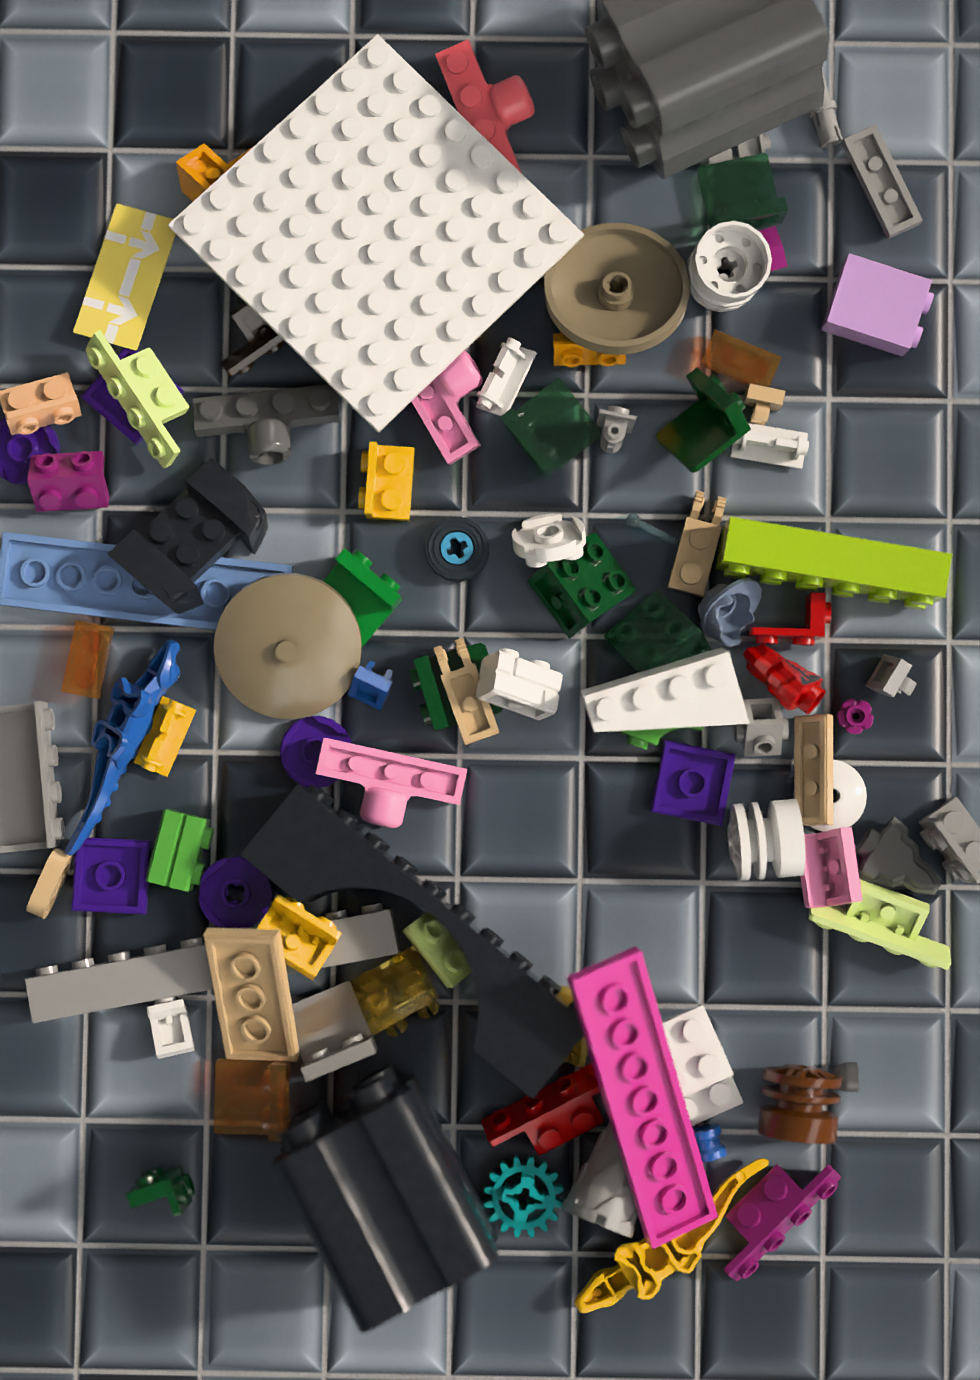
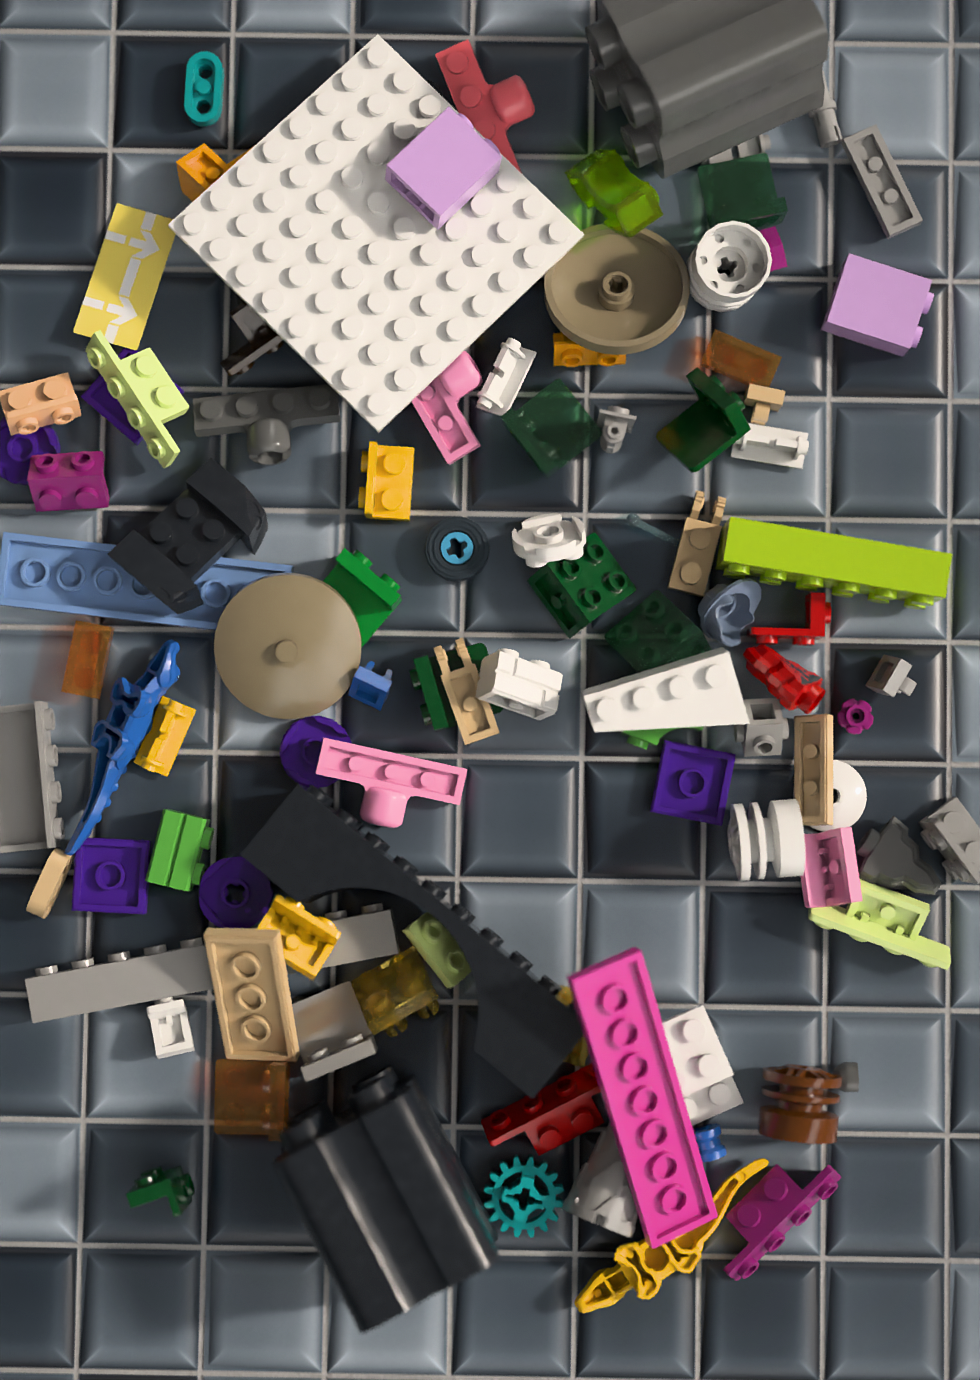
(204, 91): none -> teal plate
(443, 167): none -> lavender brick
(617, 193): none -> clear neon green brick

